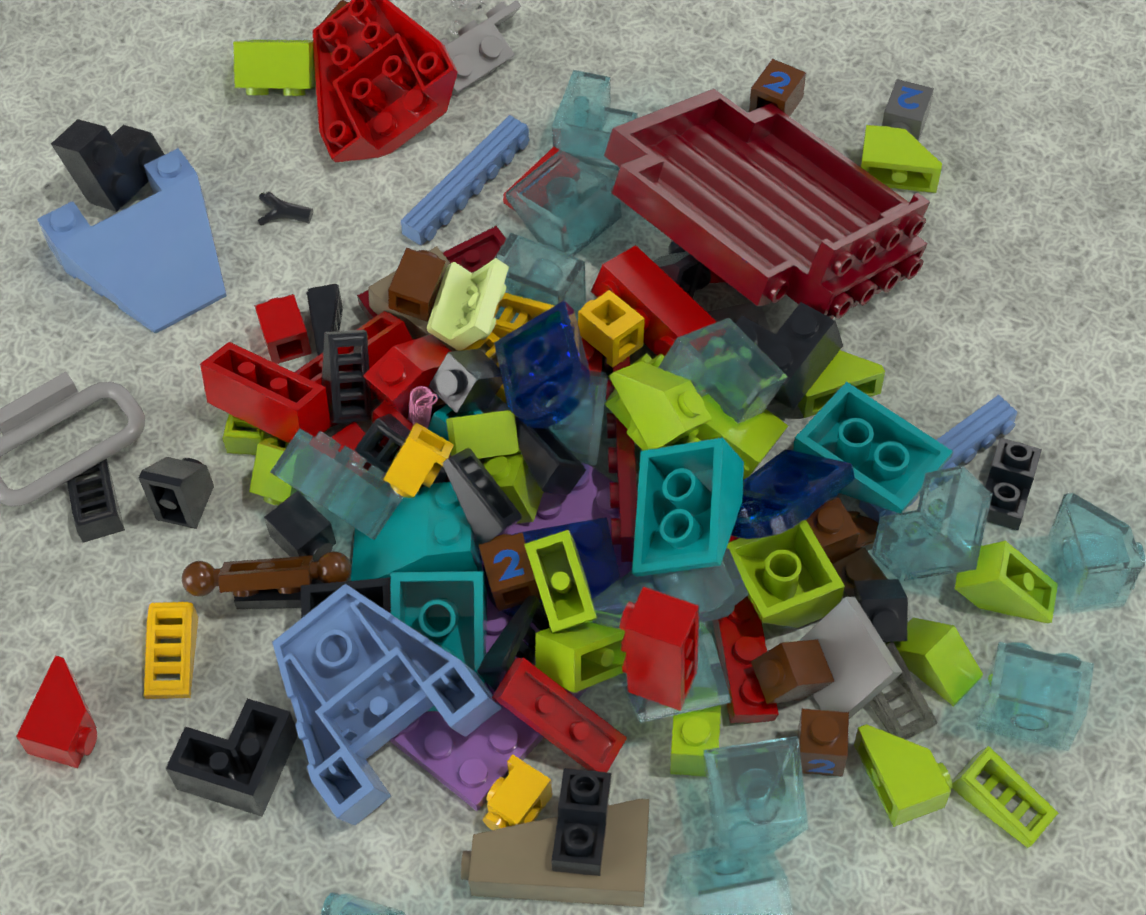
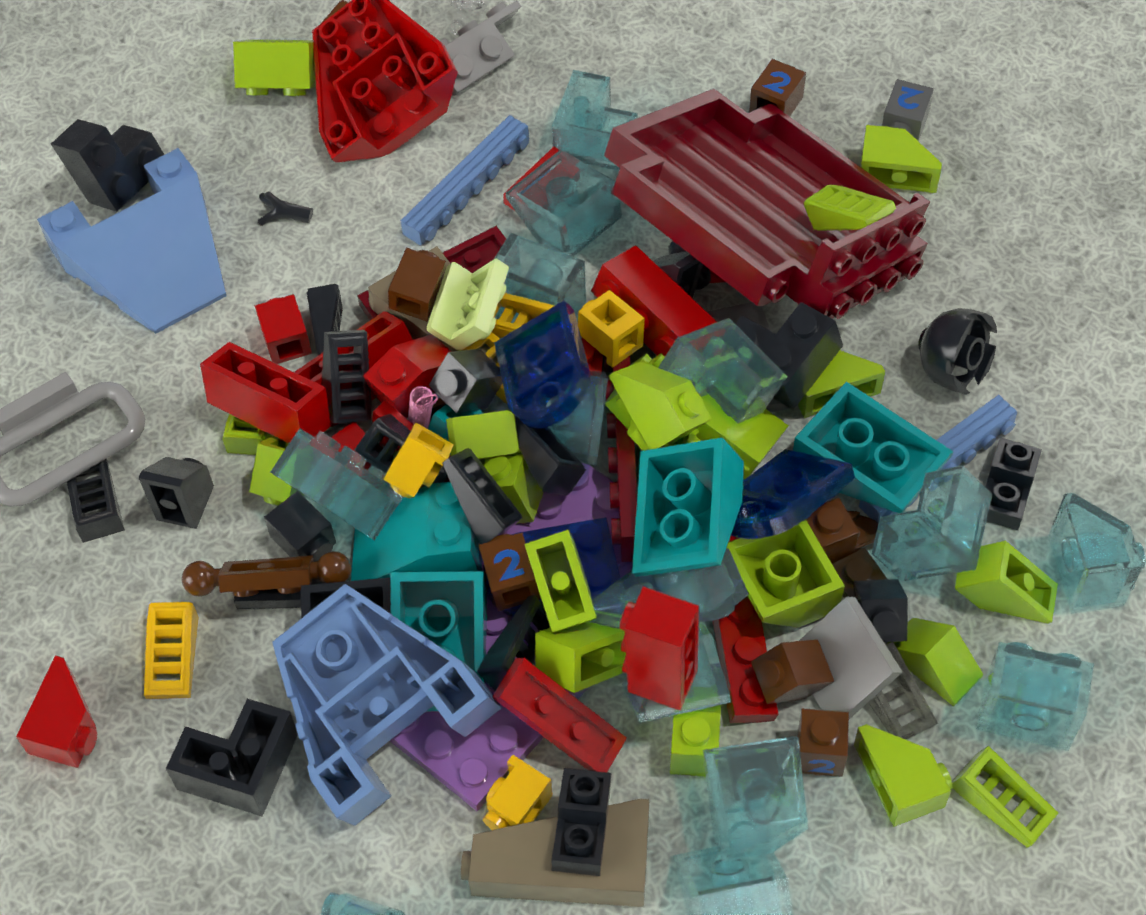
(845, 209): none -> lime slope
(960, 340): none -> black cylinder

